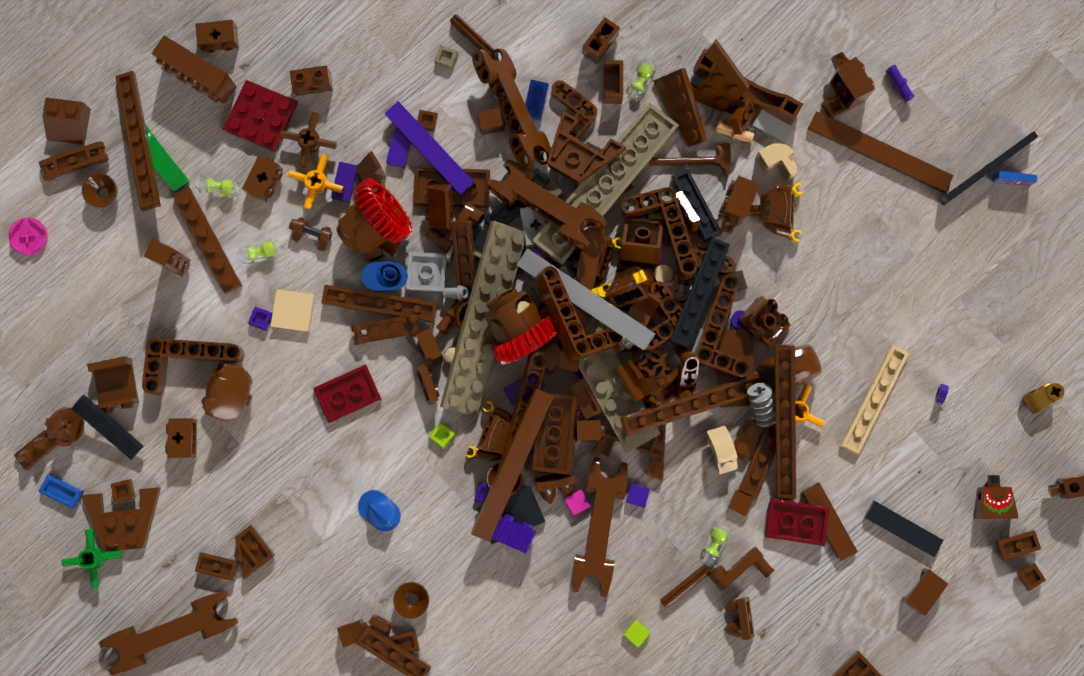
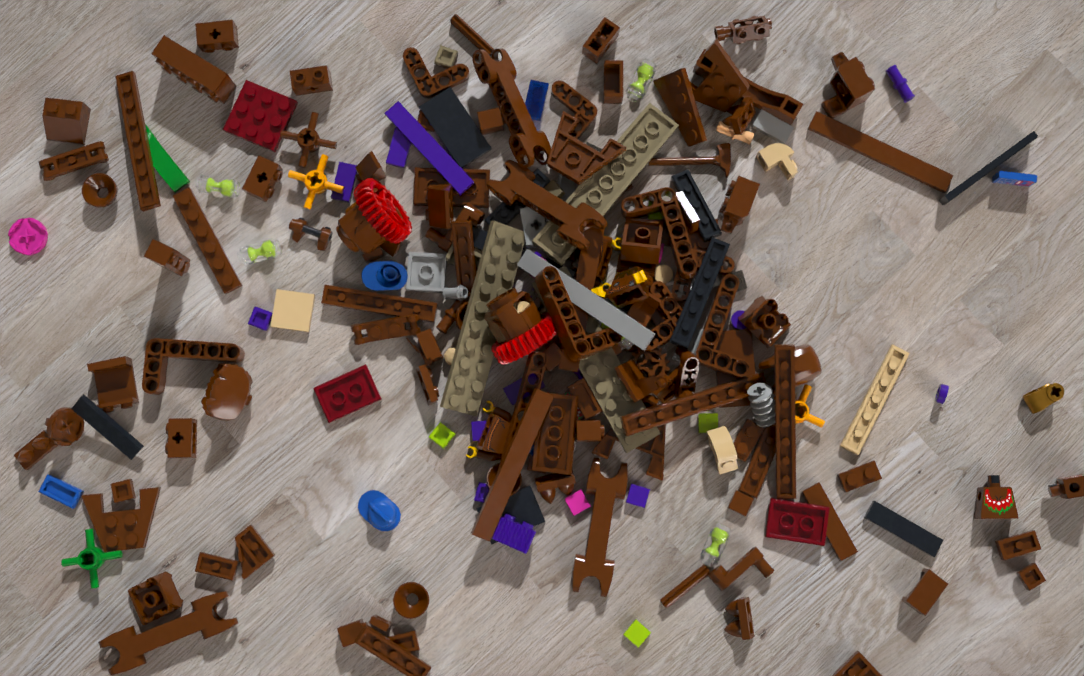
(155, 597): none -> reddish brown slope
(433, 81): none -> reddish brown beam
(455, 128): none -> black tile
(477, 428): none -> dark purple tile
(707, 422): none -> lime tile
(746, 30): none -> reddish brown brick
(777, 210): reddish brown torso -> none
(859, 476): none -> reddish brown plate

